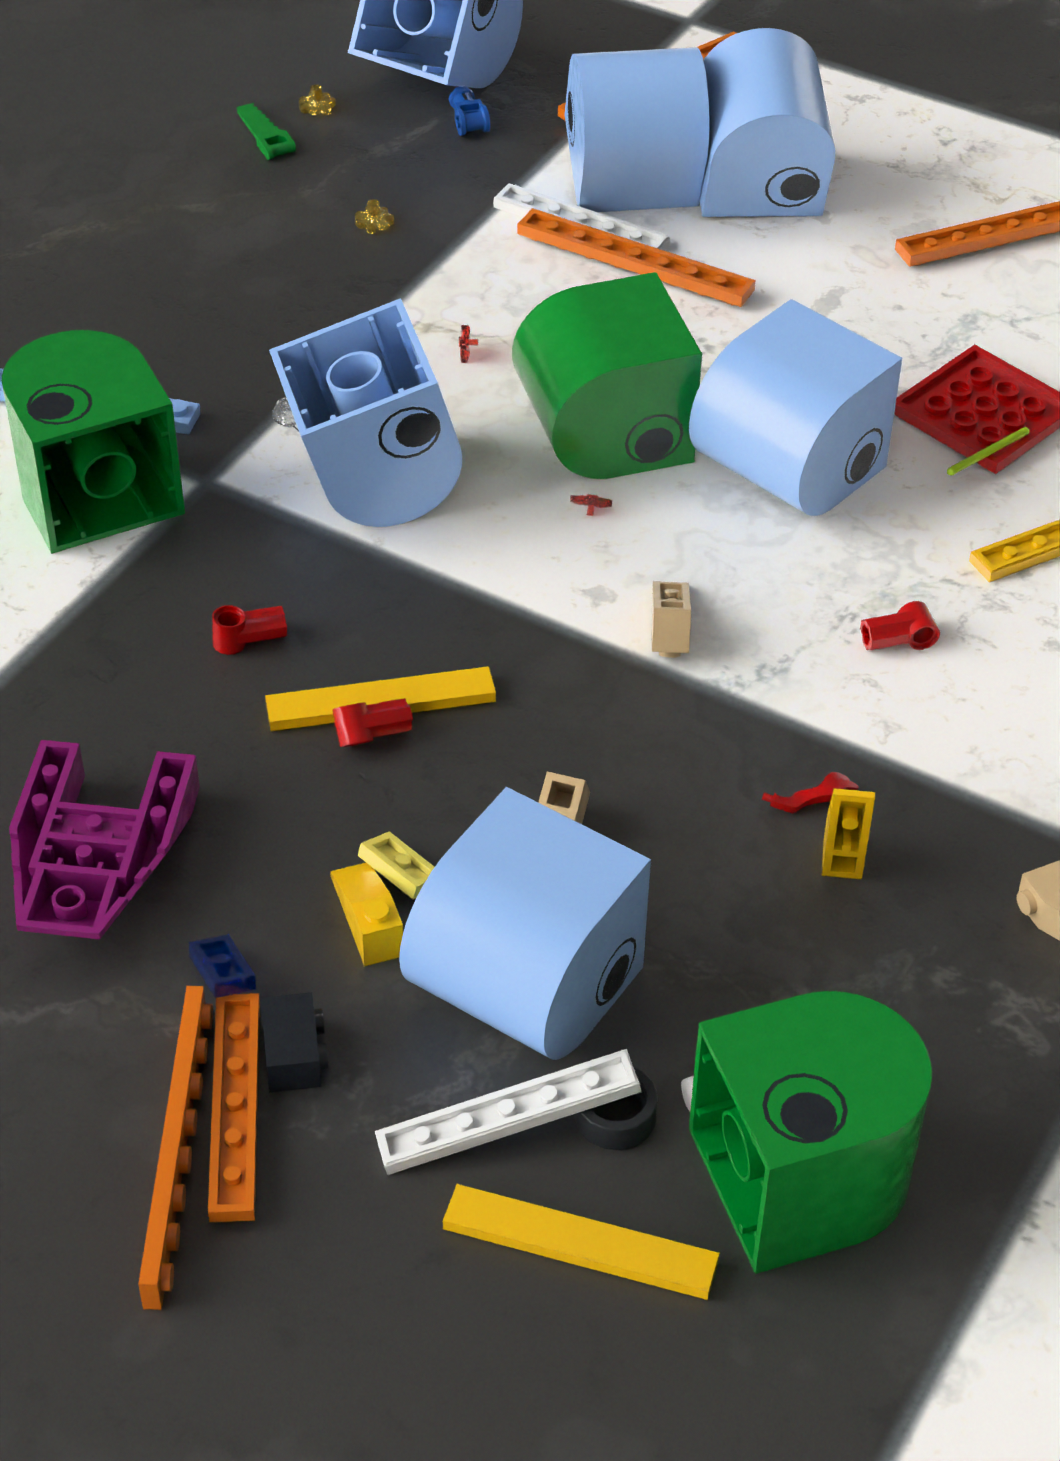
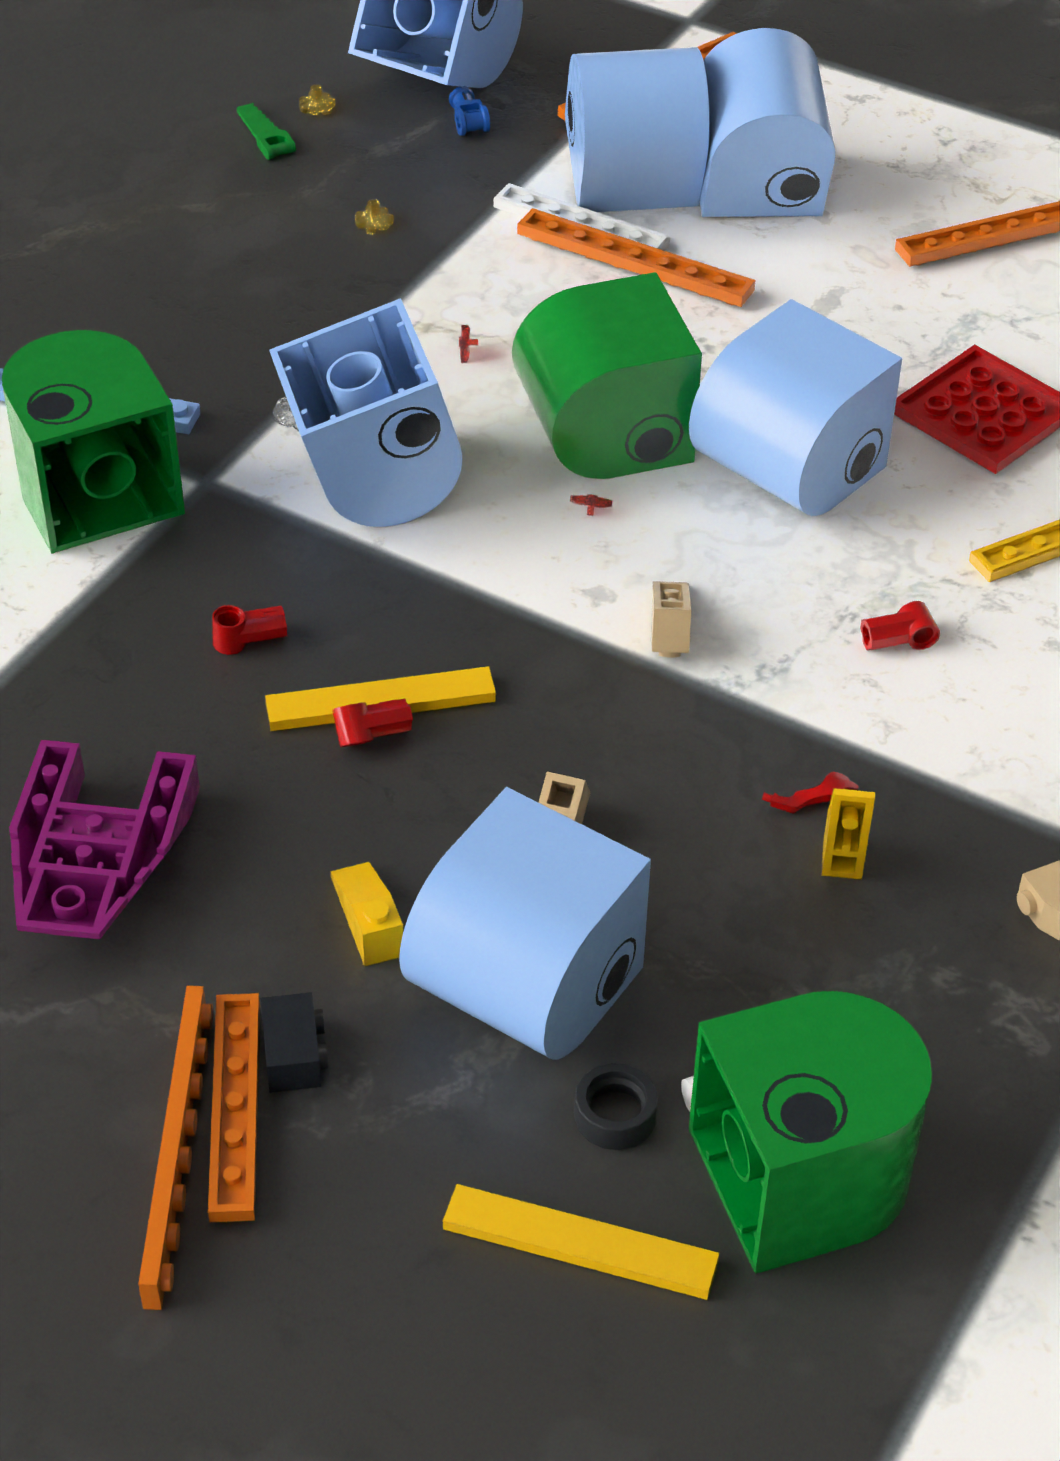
(222, 966): clear blue plate -> none
(396, 862): light yellow plate -> none
(507, 1111): white tile -> none
(988, 451): lime axle -> none

